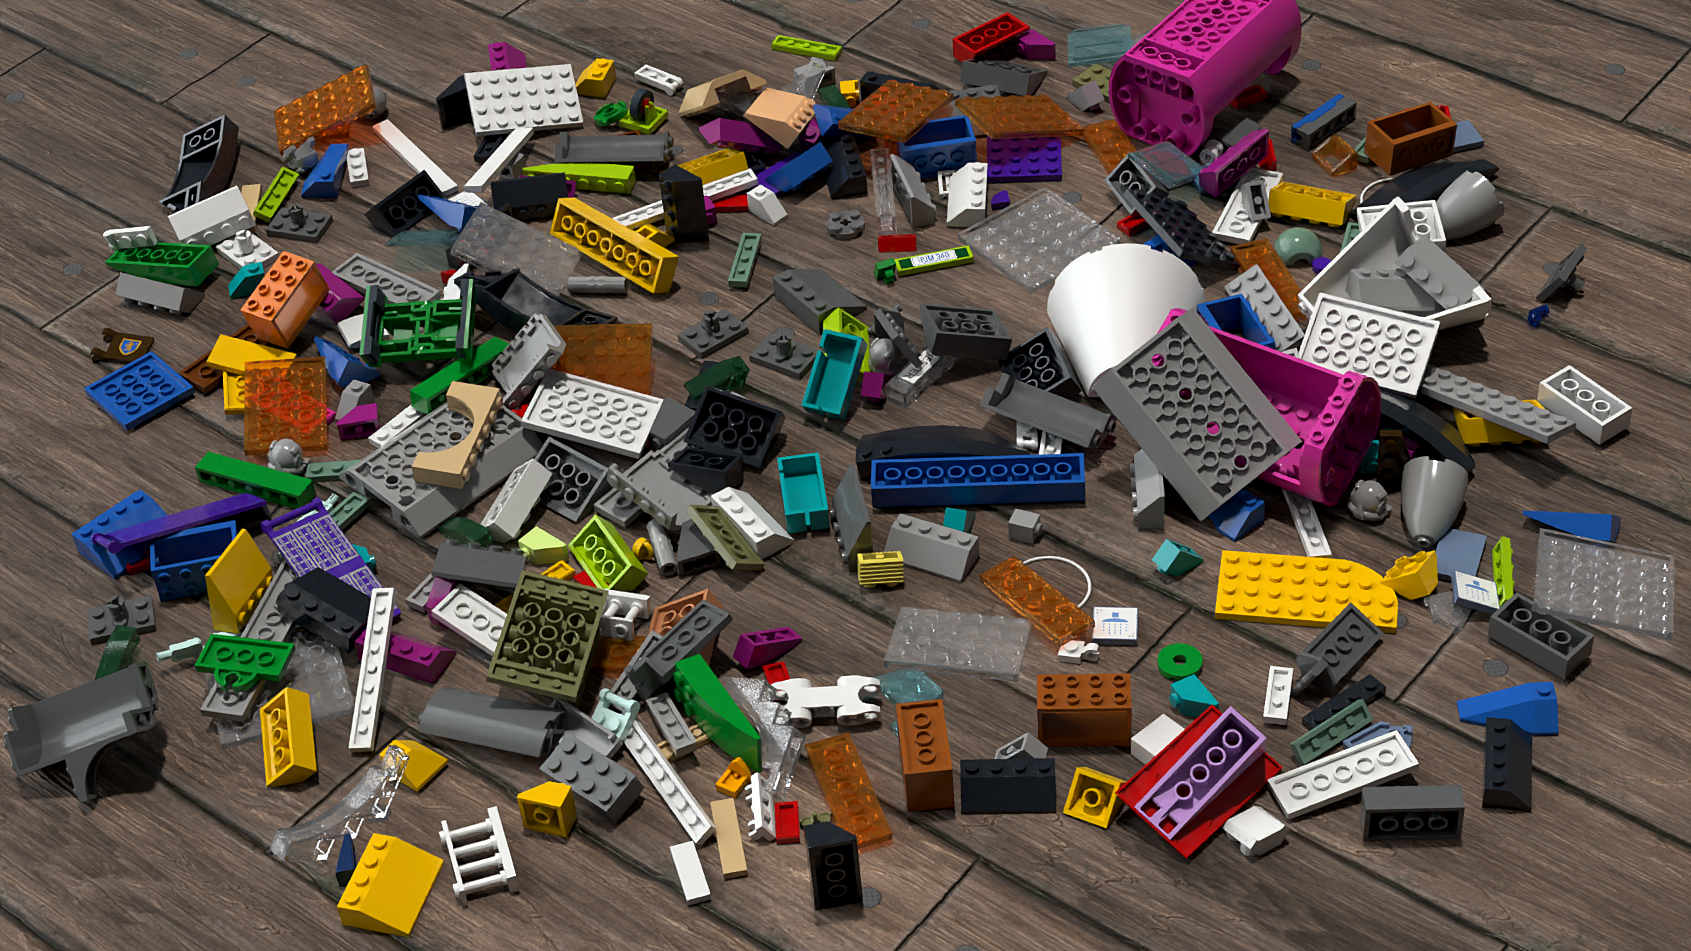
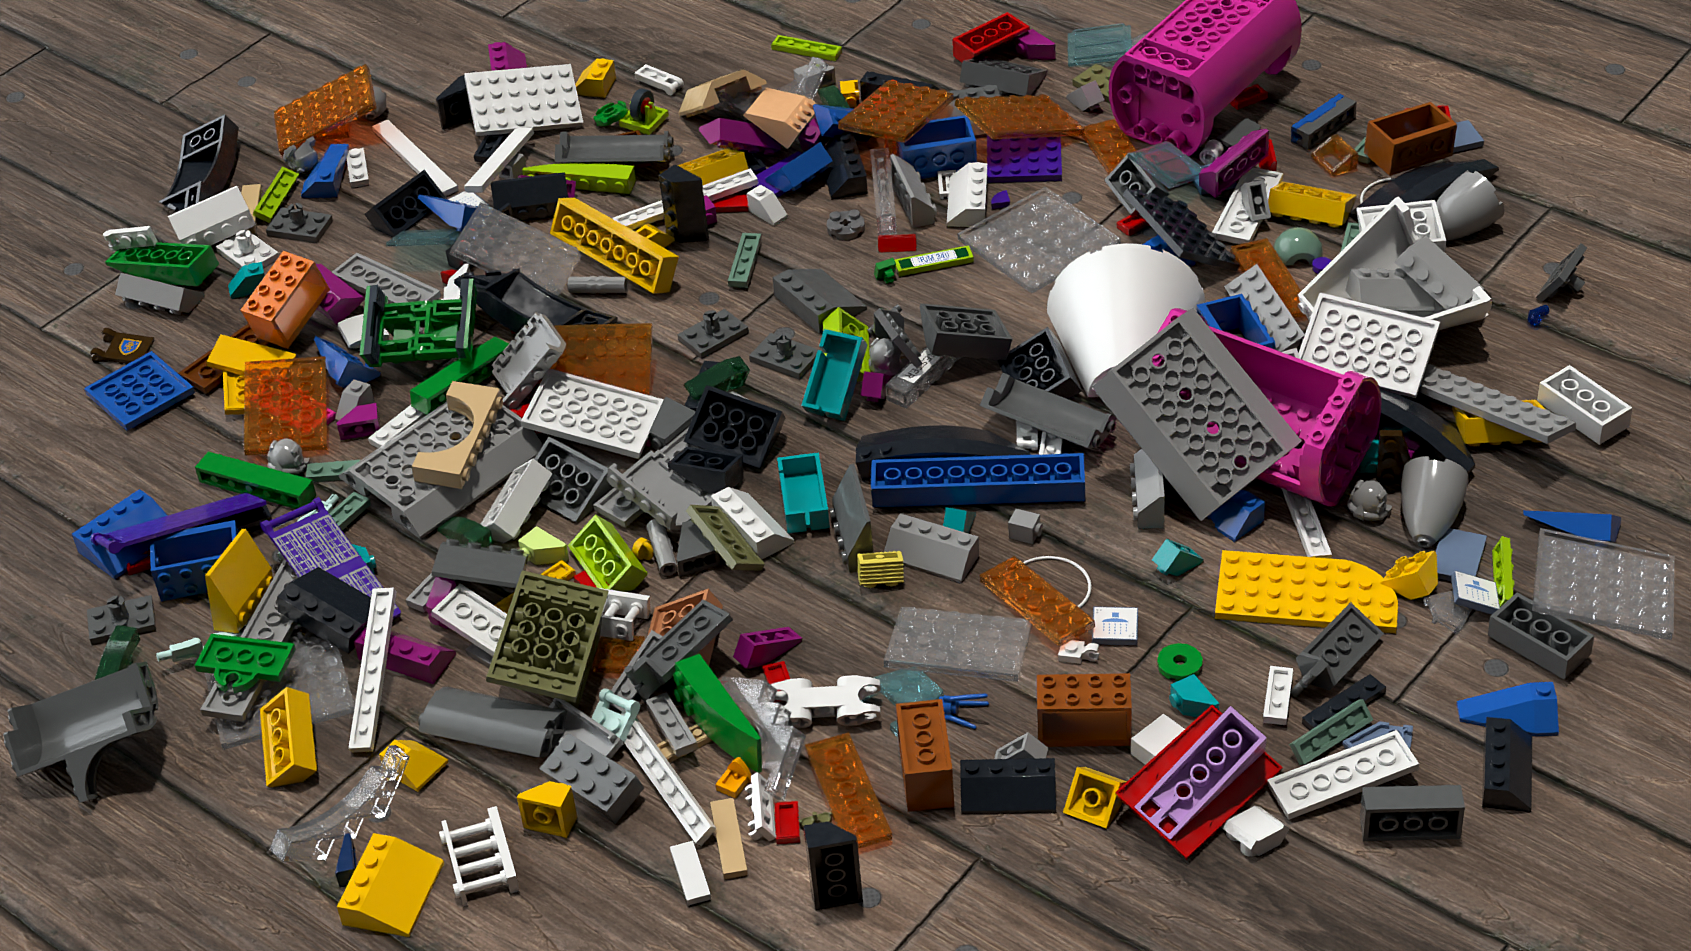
(952, 703): none -> blue plant

